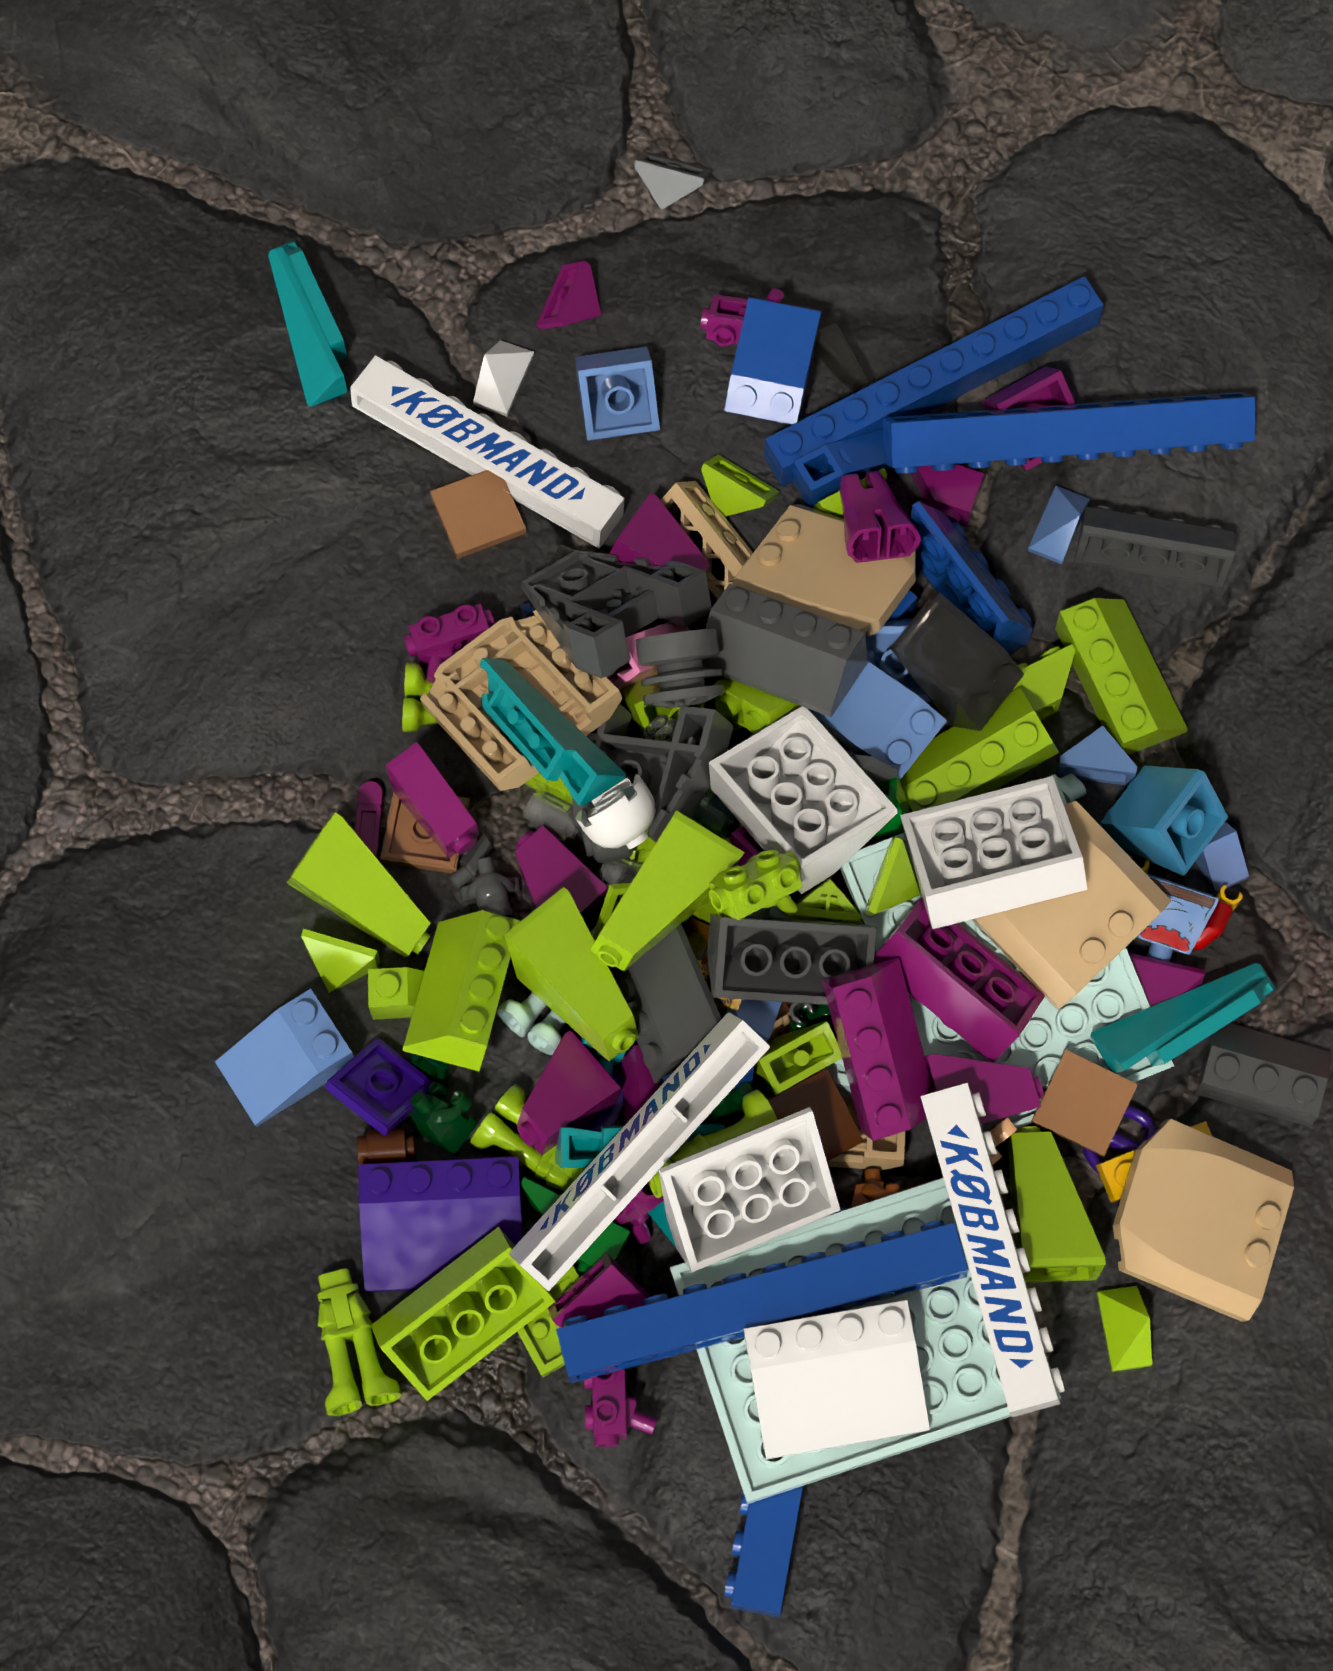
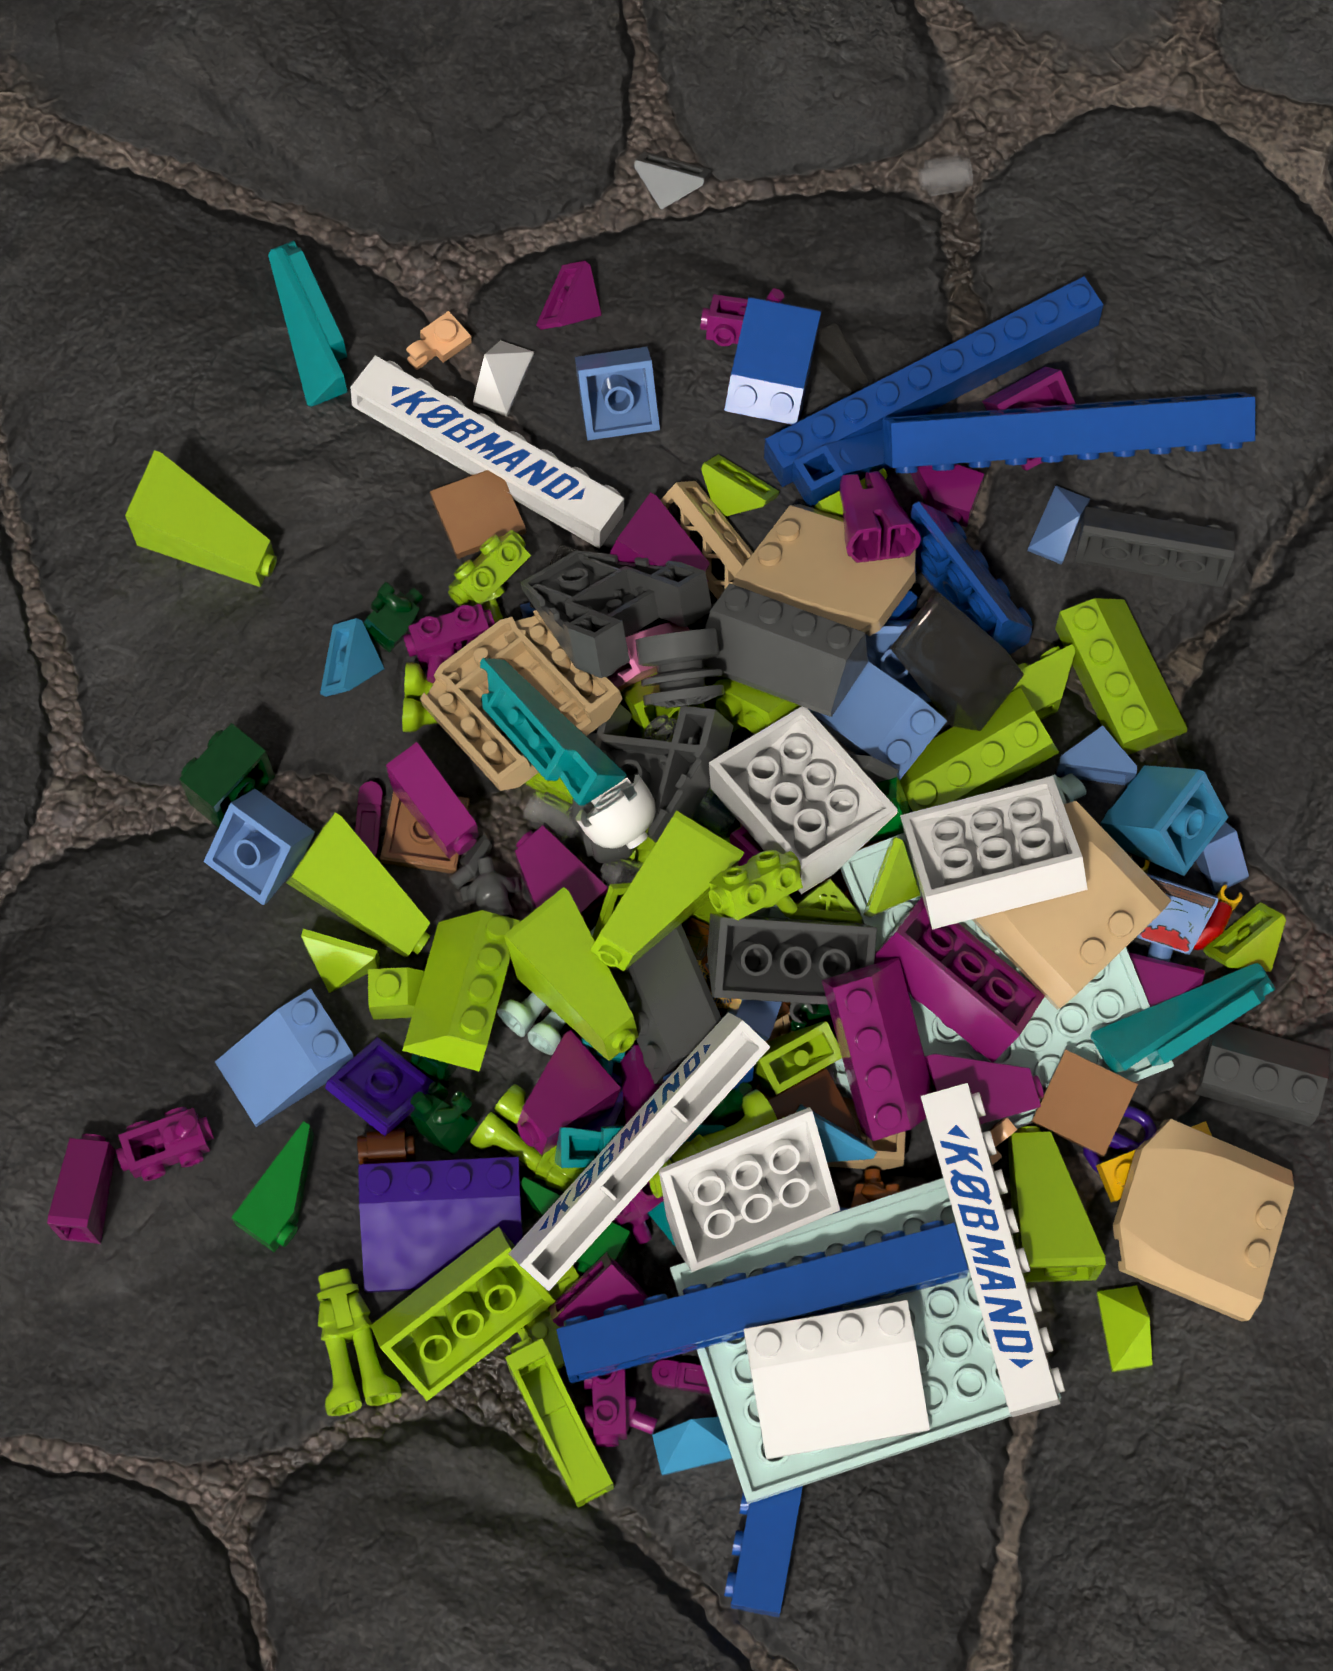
(82, 1190): none -> magenta slope
(175, 1139): none -> magenta brick
(191, 524): none -> lime slope
(225, 772): none -> dark green brick
(258, 845): none -> medium blue slope
(276, 1199): none -> green slope
(349, 658): none -> dark azure slope
(391, 615): none -> dark green piece
(440, 339): none -> light nougat plate
(483, 578): none -> lime brick
(558, 1421): none -> lime arch
(680, 1375): none -> magenta piece
(691, 1445): none -> dark azure slope
(839, 1143): none -> dark azure slope
(945, 175): none -> clear brick
(1250, 939): none -> lime slope

